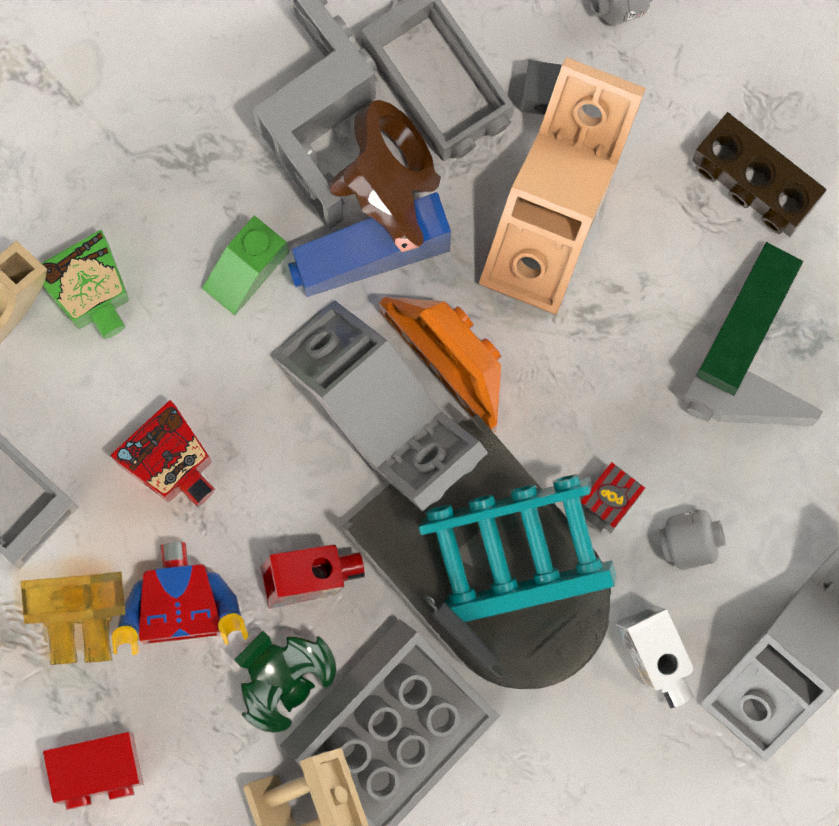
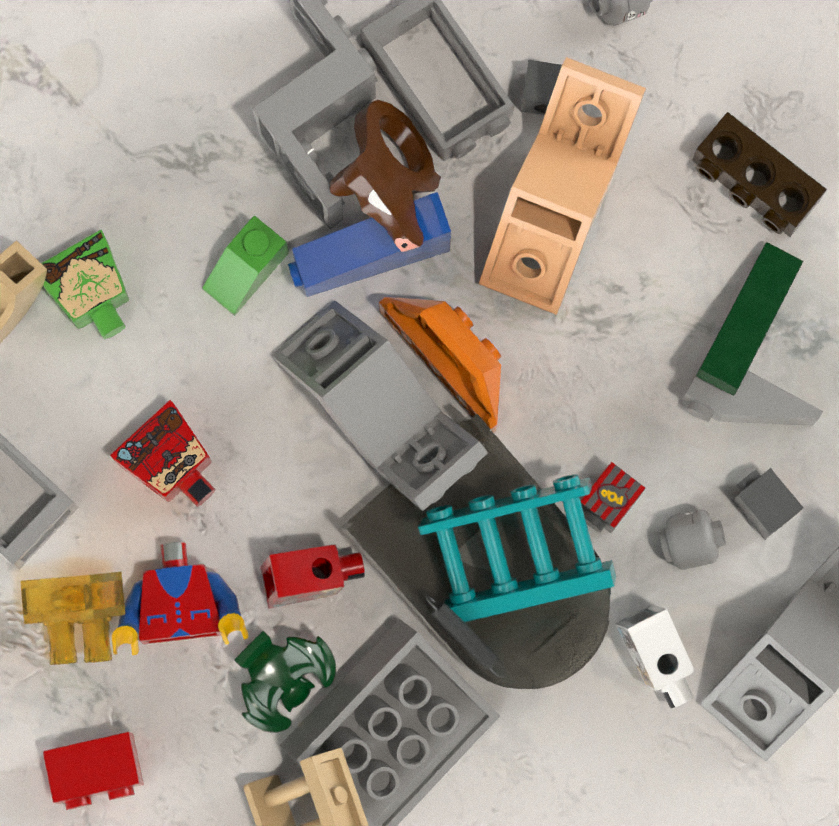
(766, 502): none -> dark grey brick

